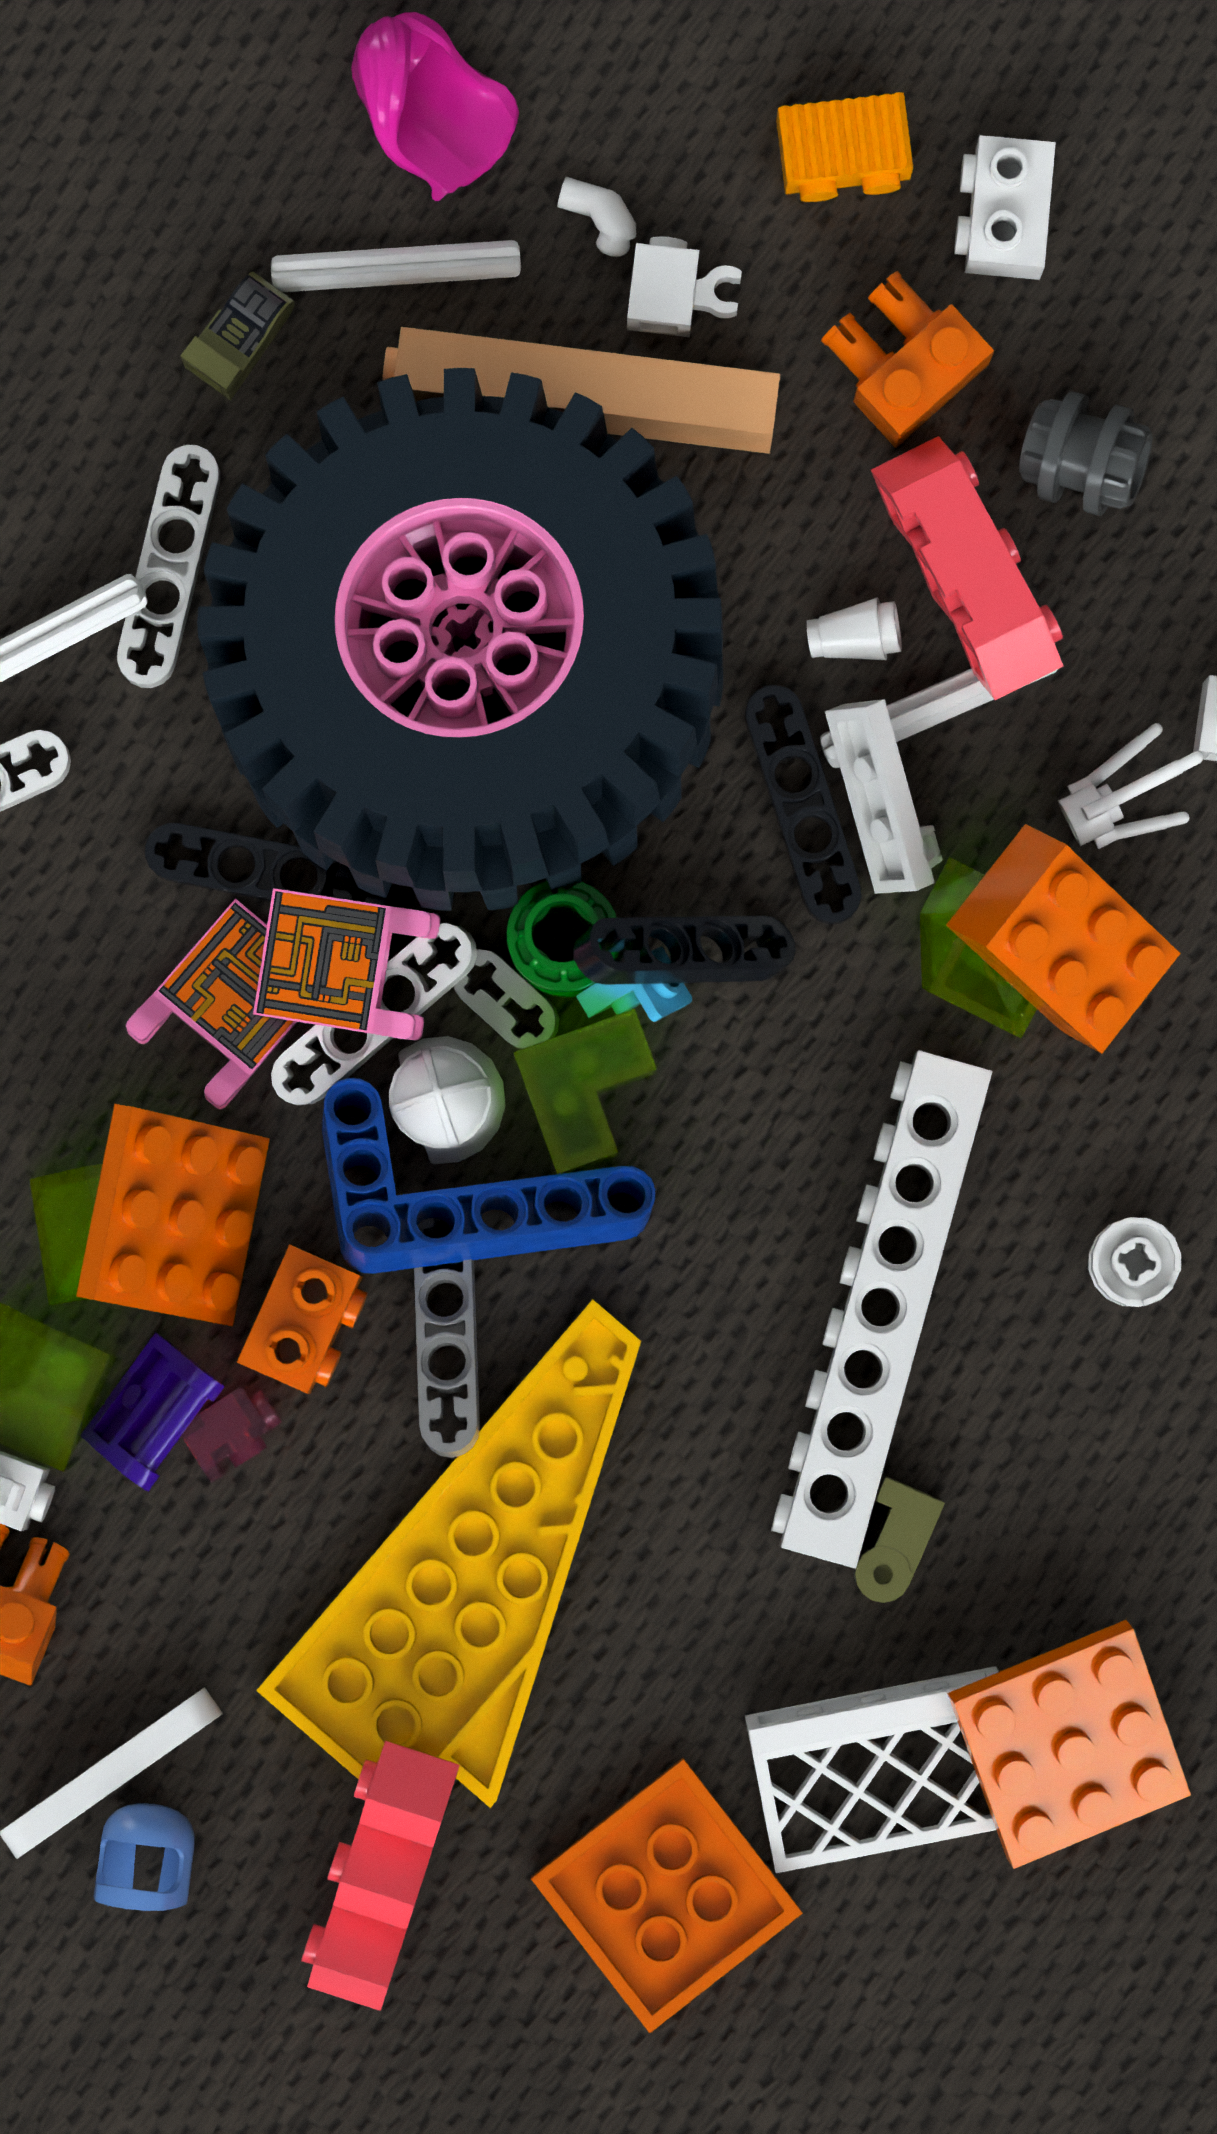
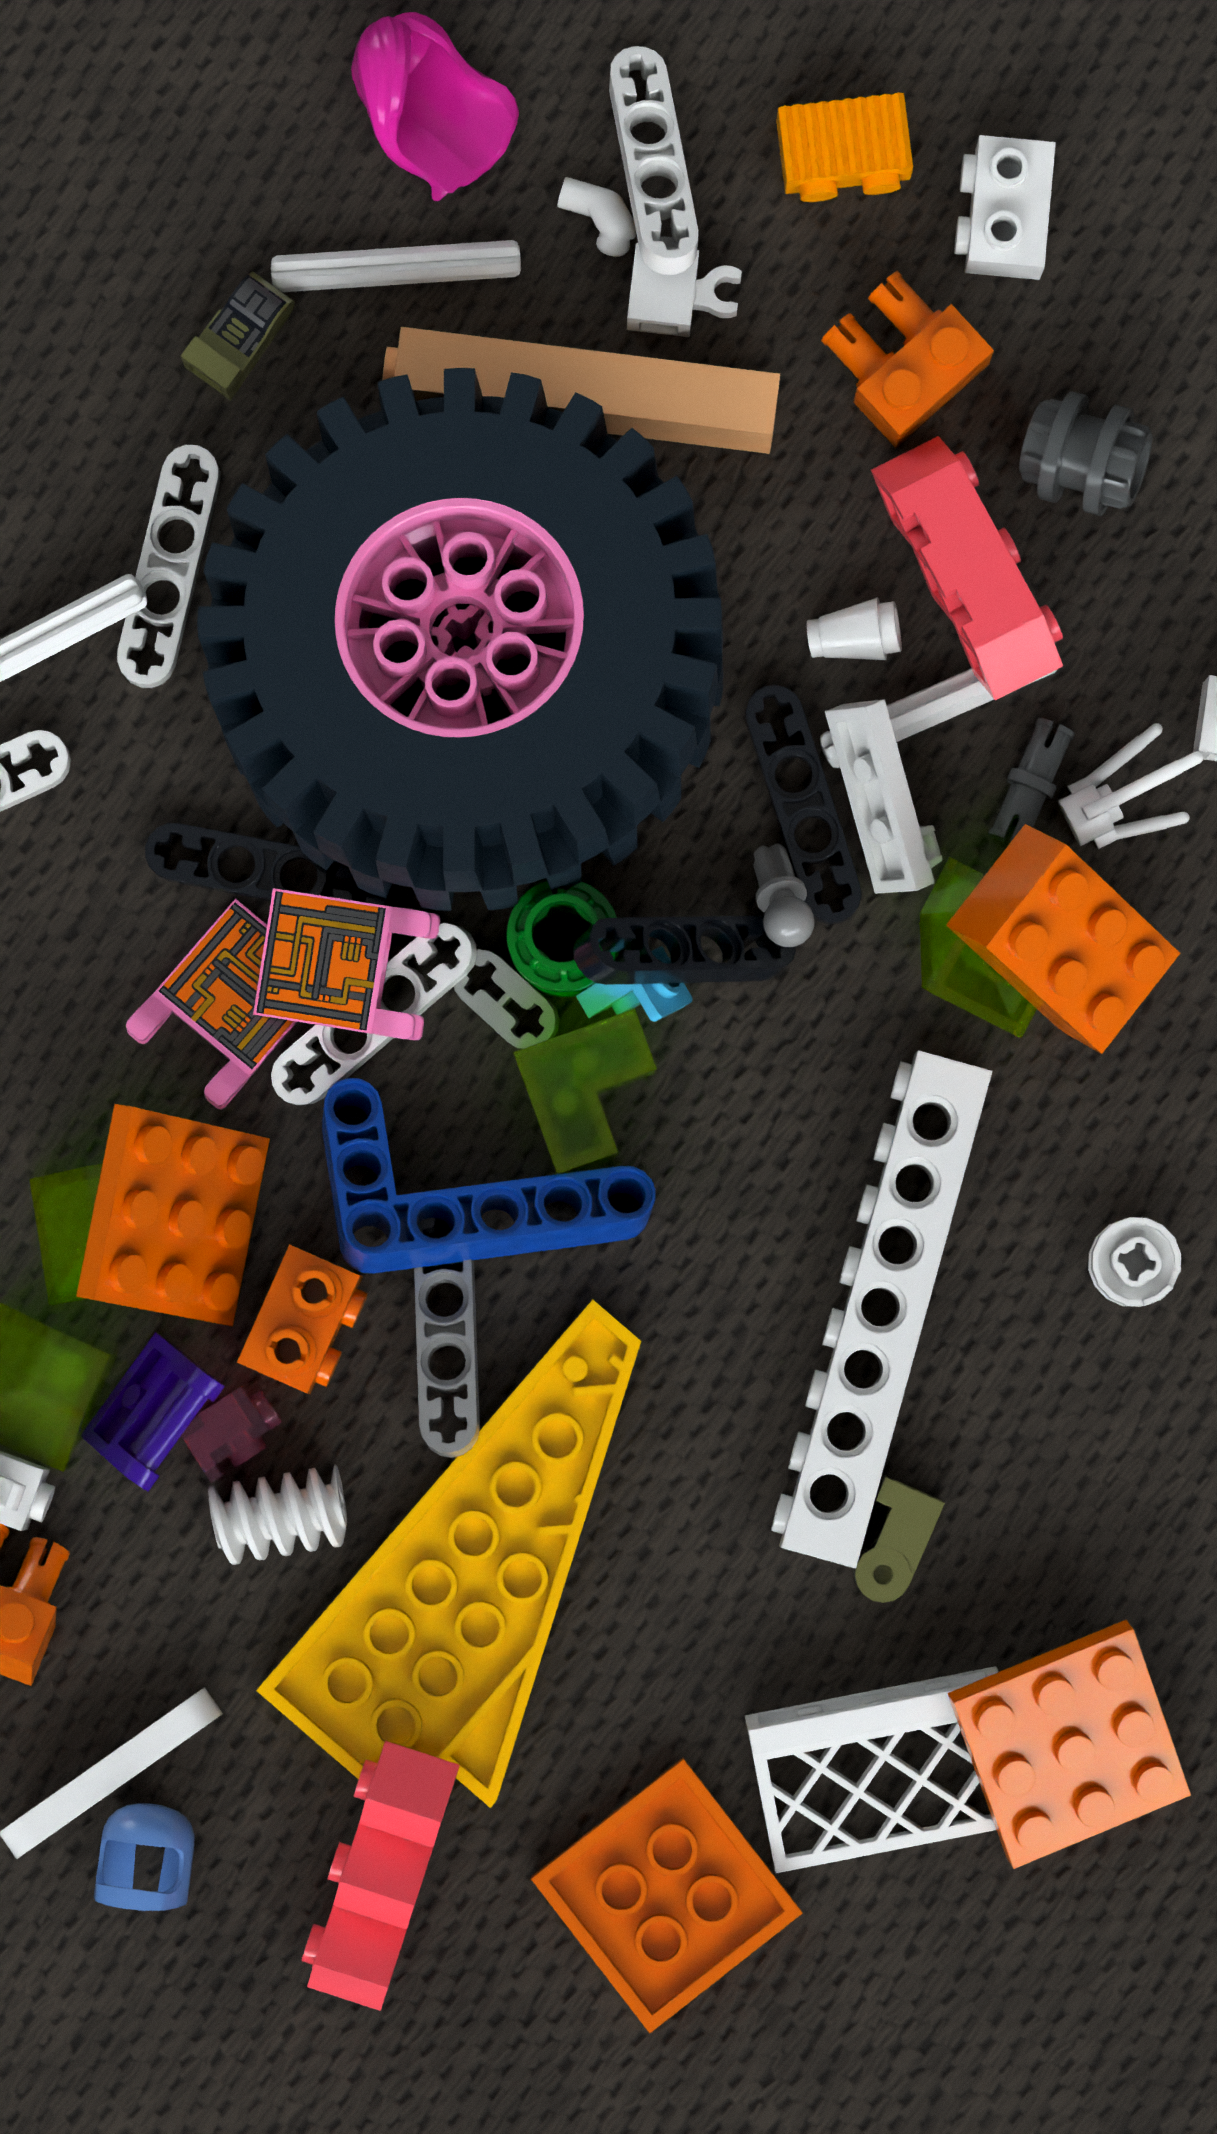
(279, 1516): none -> white piece
(447, 1098): white helmet -> none
(654, 159): none -> white beam
(782, 898): none -> light grey axle
(1032, 779): none -> dark grey pin

